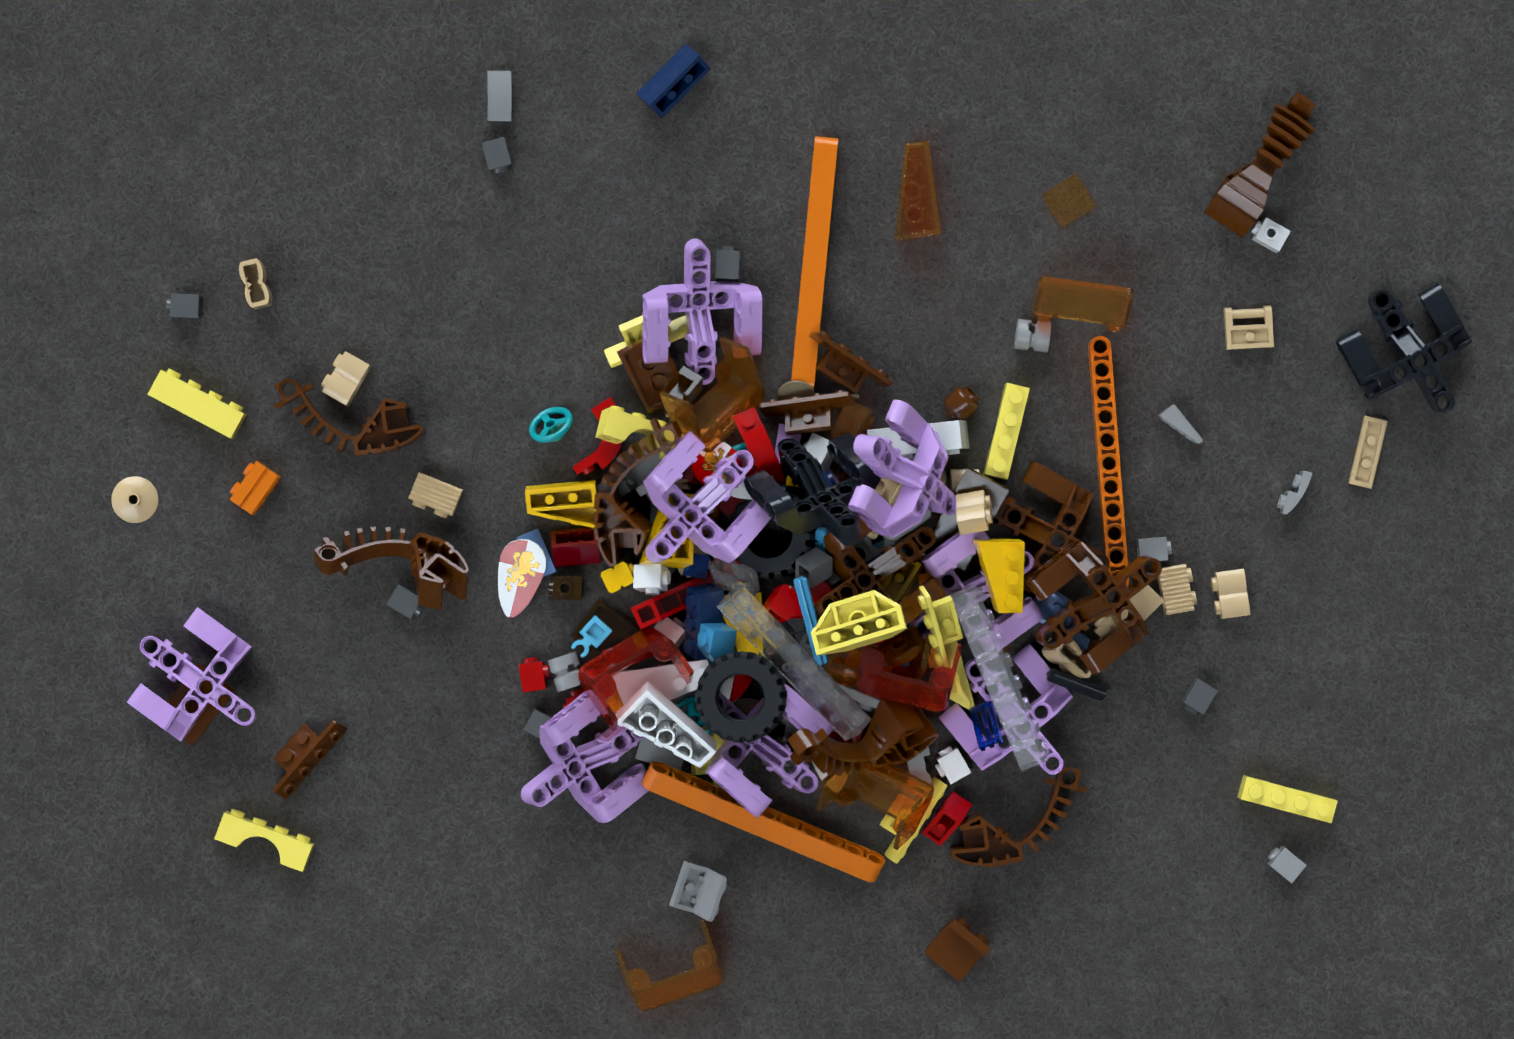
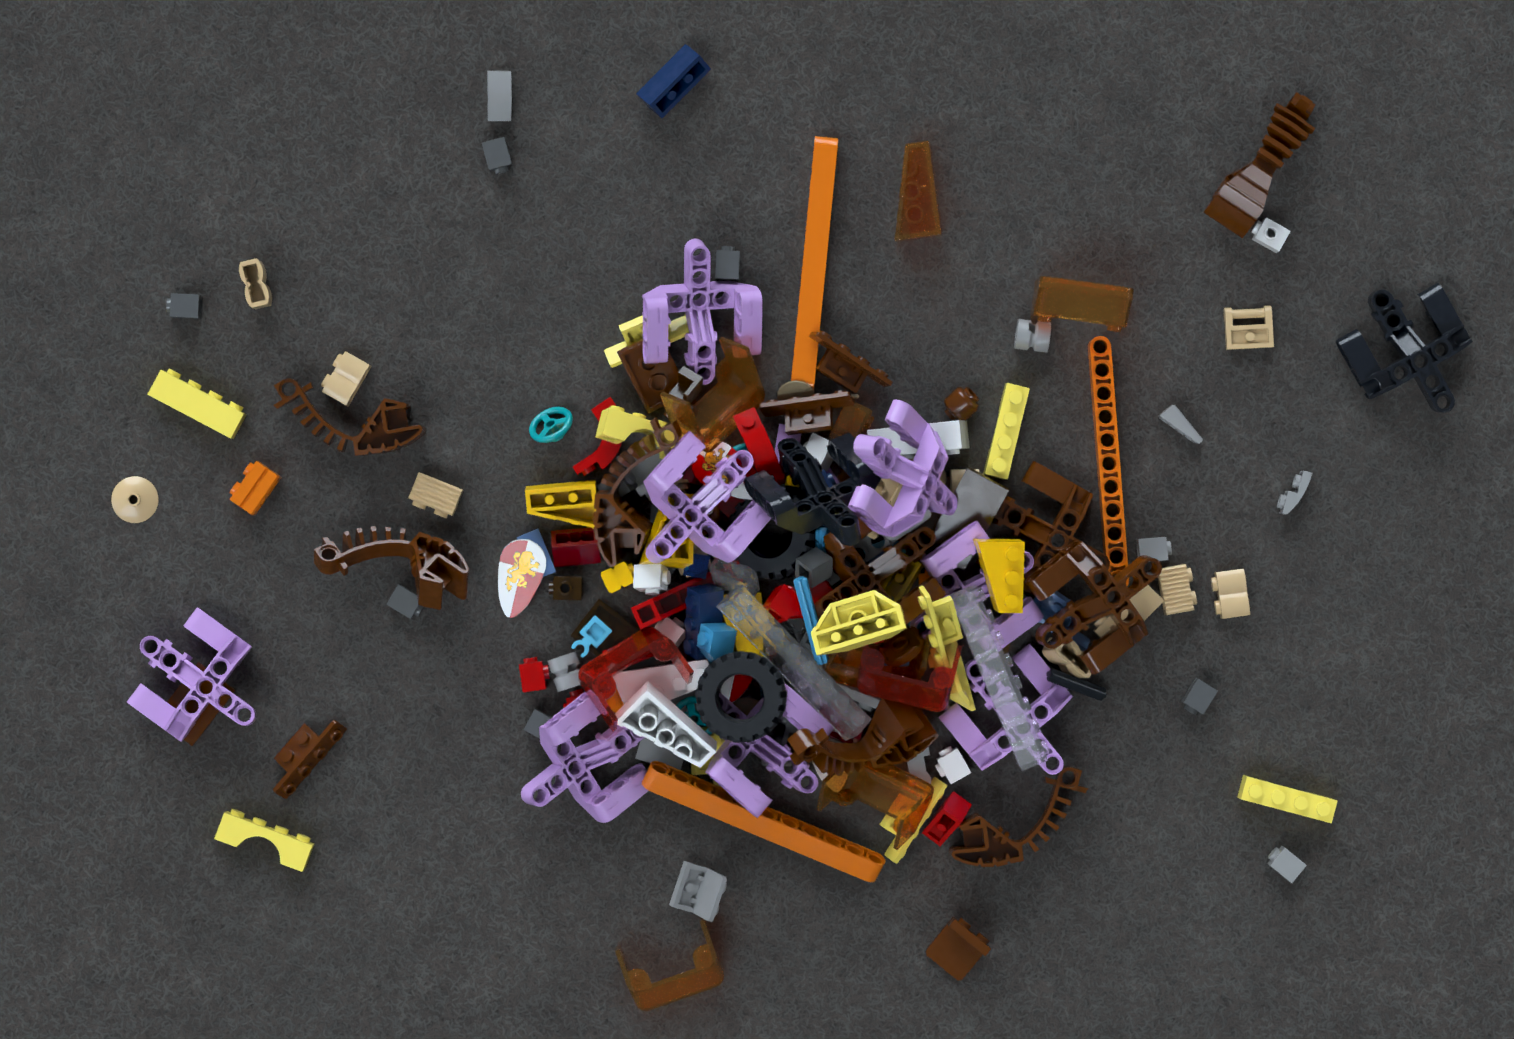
(973, 512): tan brick -> none
(995, 725): clear blue tile -> none
(1068, 200): clear orange piece -> none
(1367, 452): tan tile -> none

